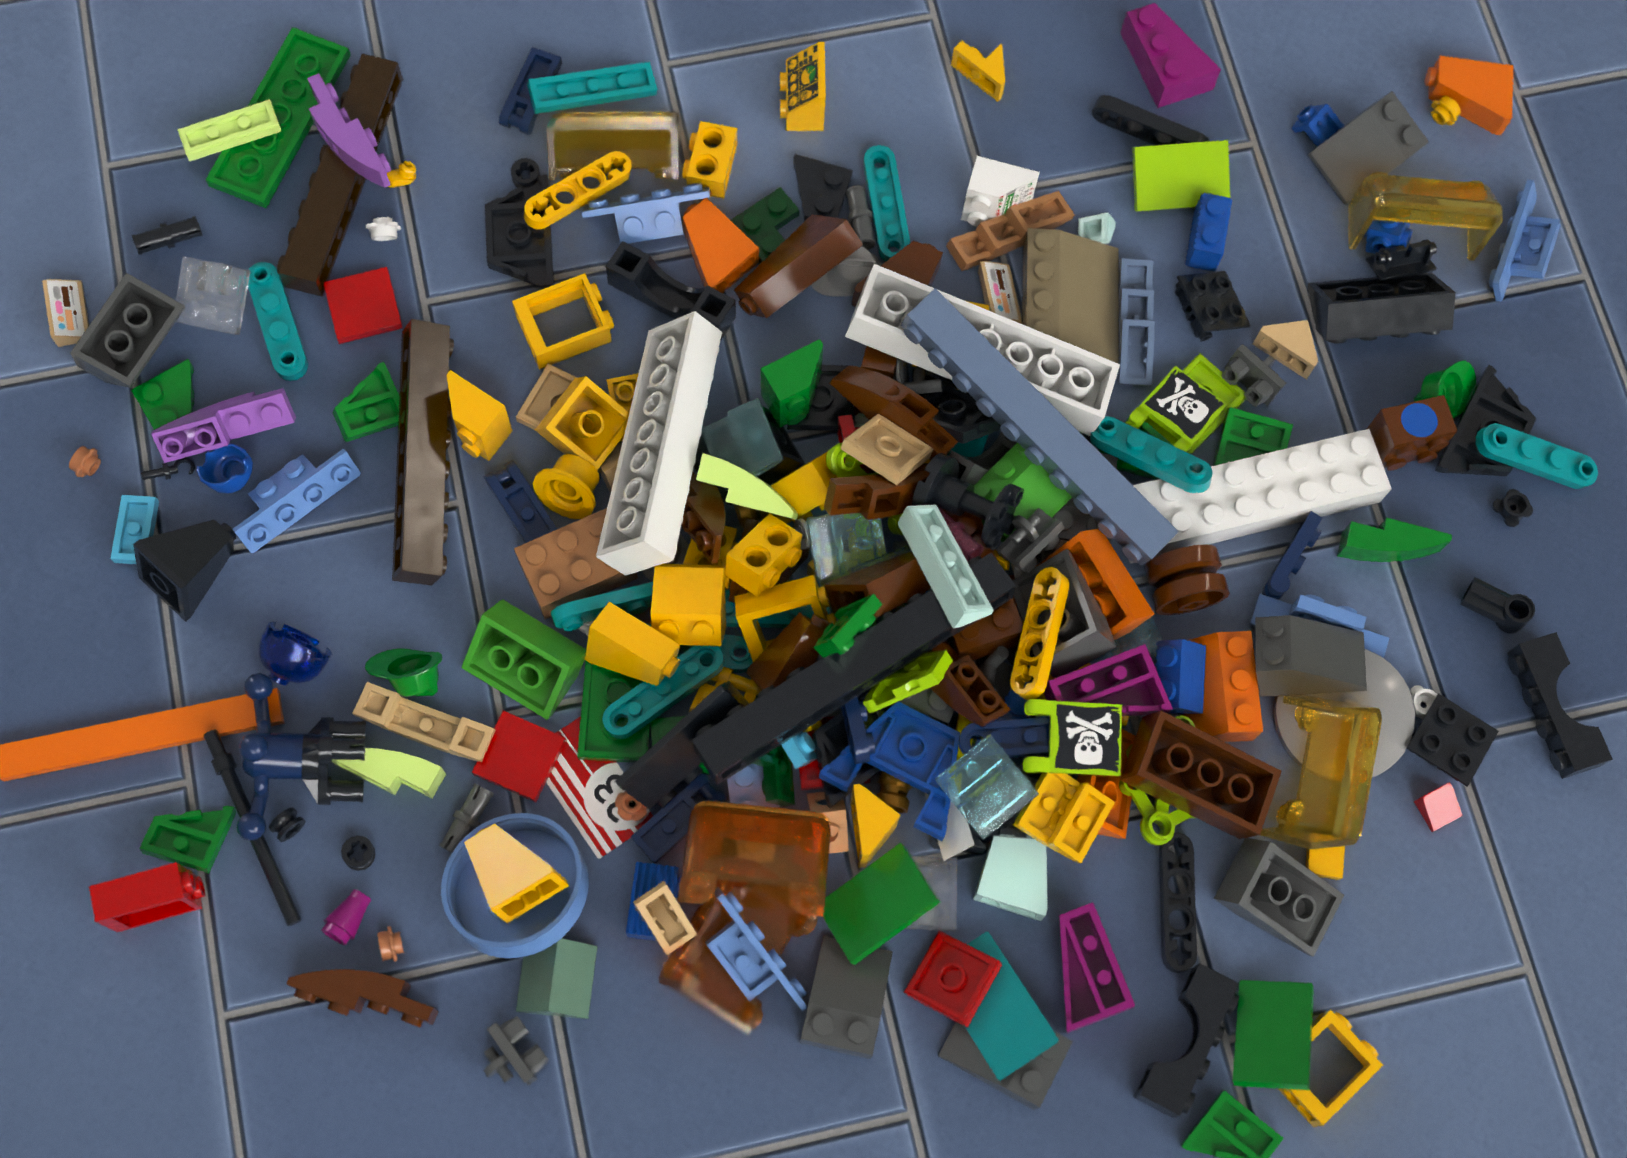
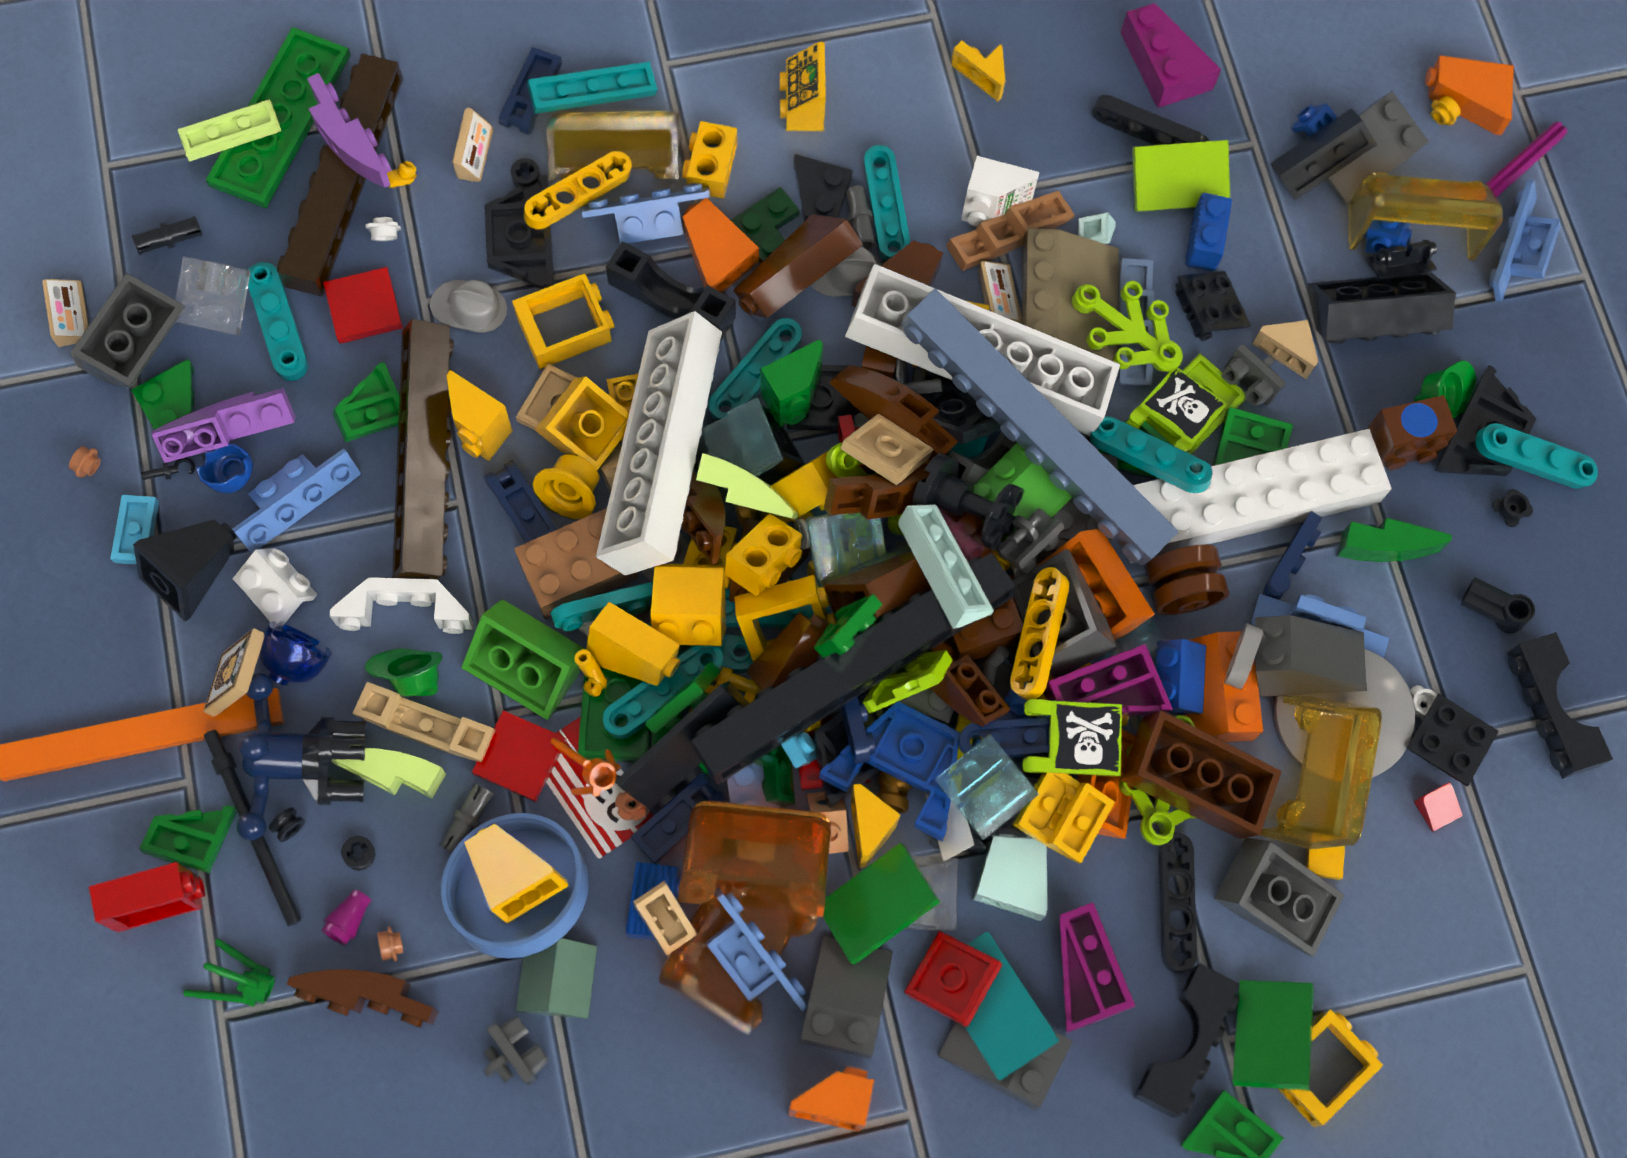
(234, 672): none -> tile
(254, 985): none -> green plant
(273, 584): none -> white bracket
(356, 607): none -> white slope
(469, 305): none -> light grey piece
(472, 146): none -> slope
(592, 671): none -> yellow arm
(596, 772): none -> orange plant
(690, 694): none -> green wing
(745, 380): none -> teal plate
(837, 1101): none -> orange slope
(1131, 329): none -> lime plant
(1243, 656): none -> light grey beam
(1323, 153): none -> black panel
(1526, 158): none -> magenta axle

